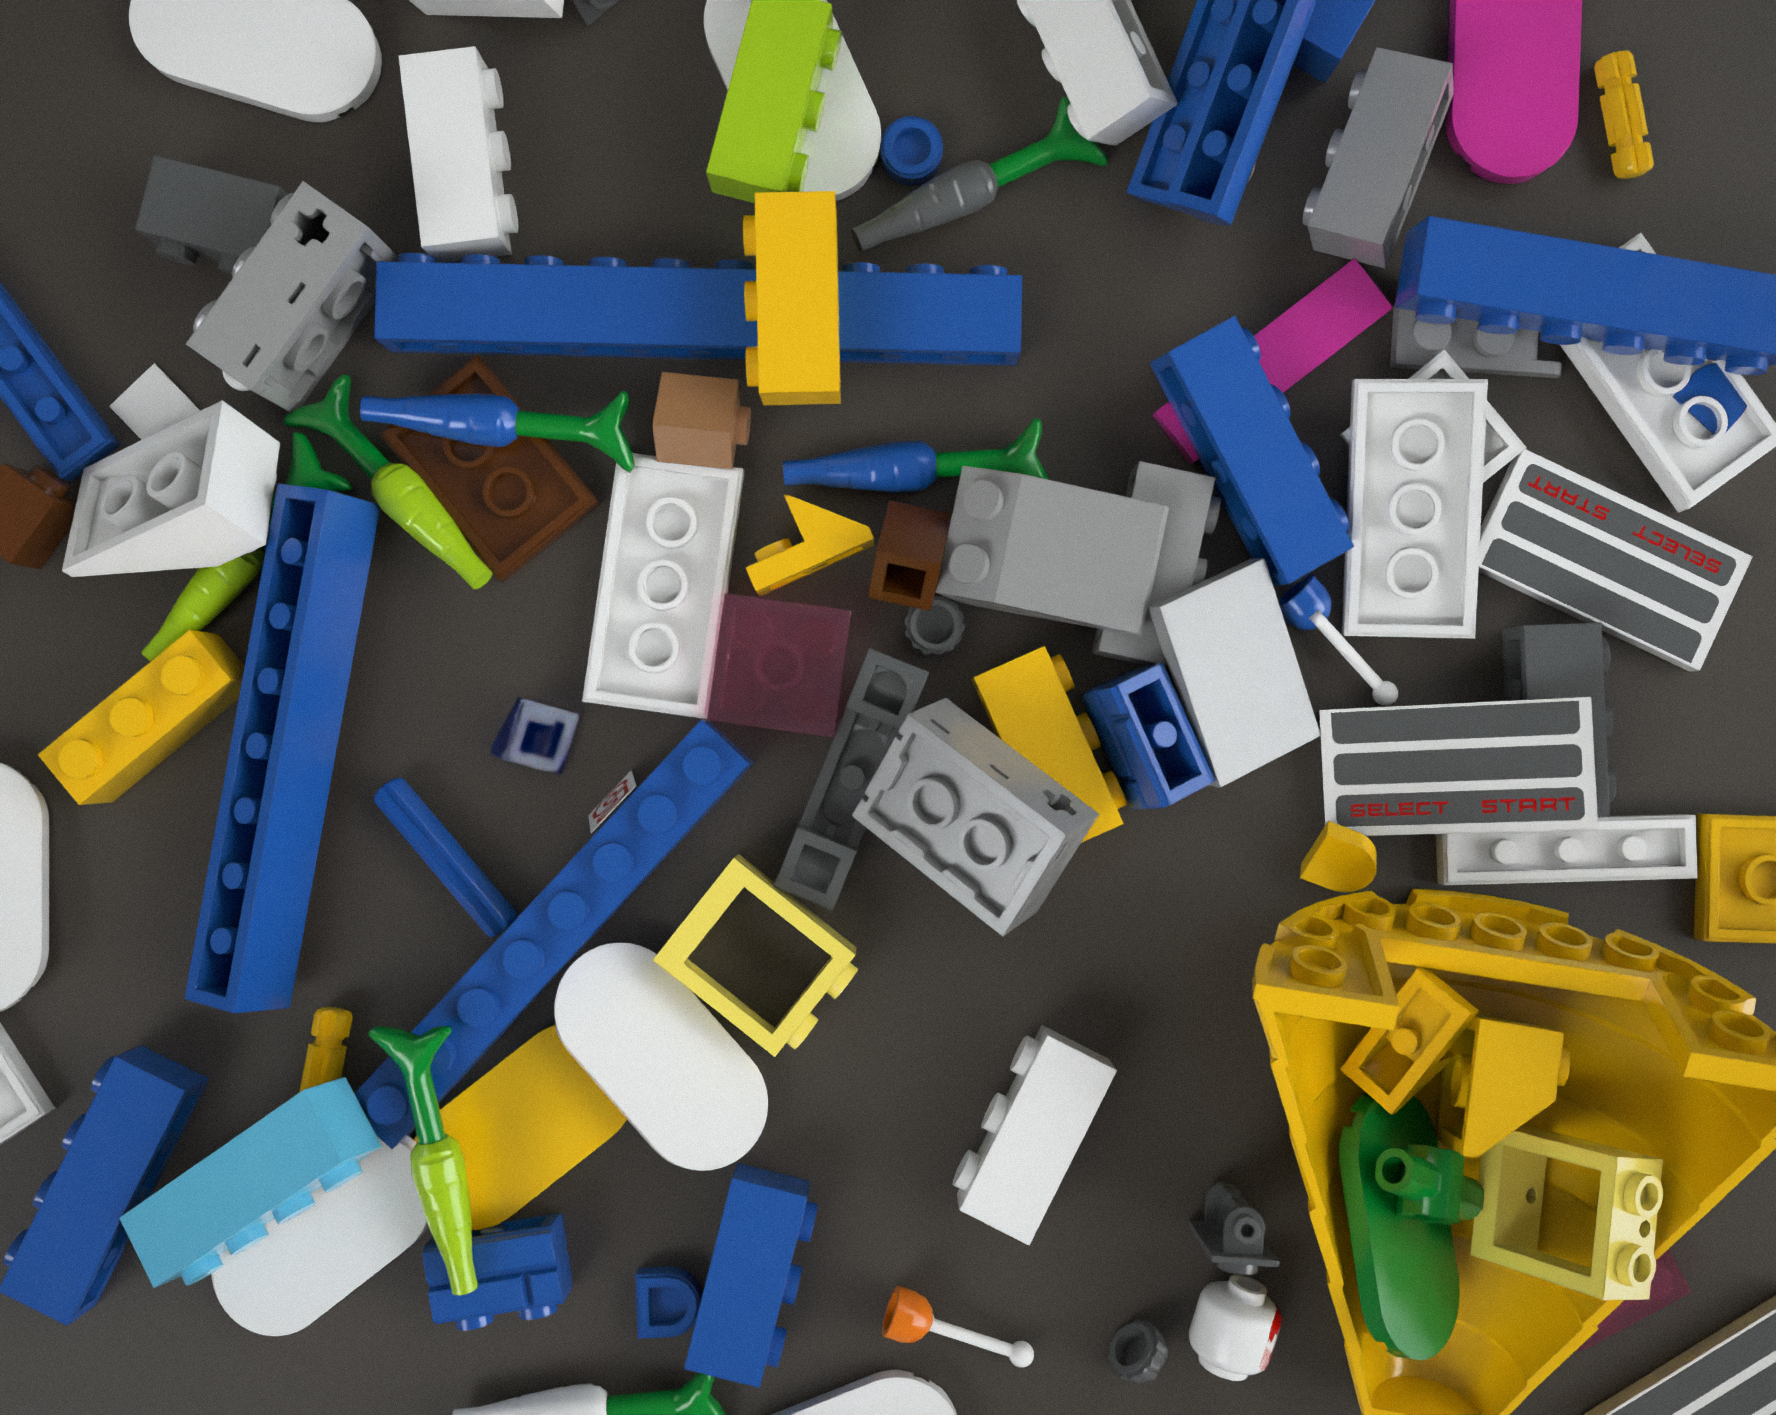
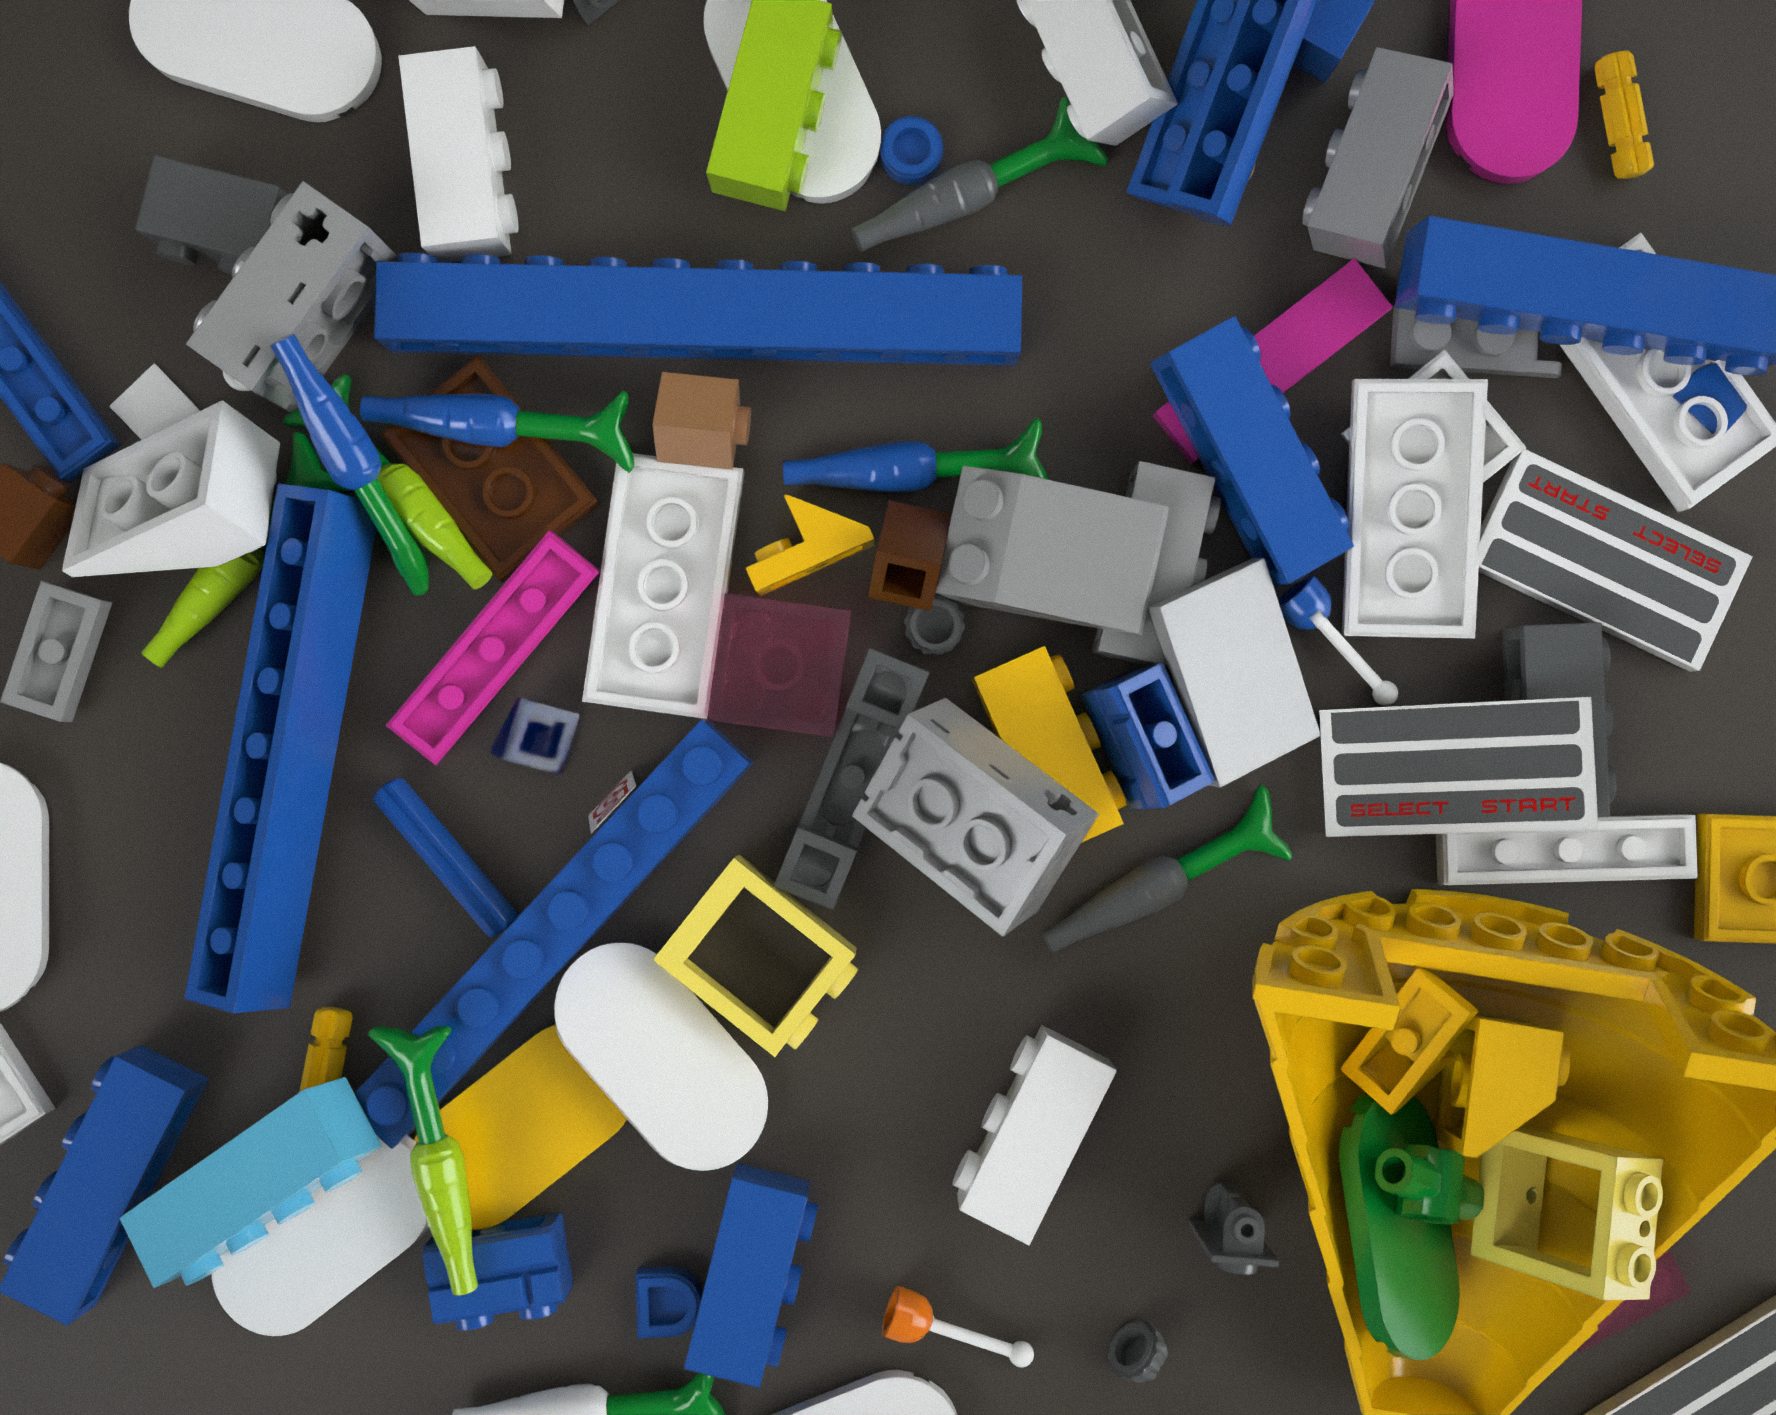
(56, 652): none -> light grey plate
(146, 718): yellow brick -> none
(350, 458): none -> blue piece
(493, 647): none -> dark pink tile
(794, 298): yellow brick -> none
(1165, 879): none -> dark grey piece
(1235, 1328): white head -> none
(1340, 859): yellow tile -> none

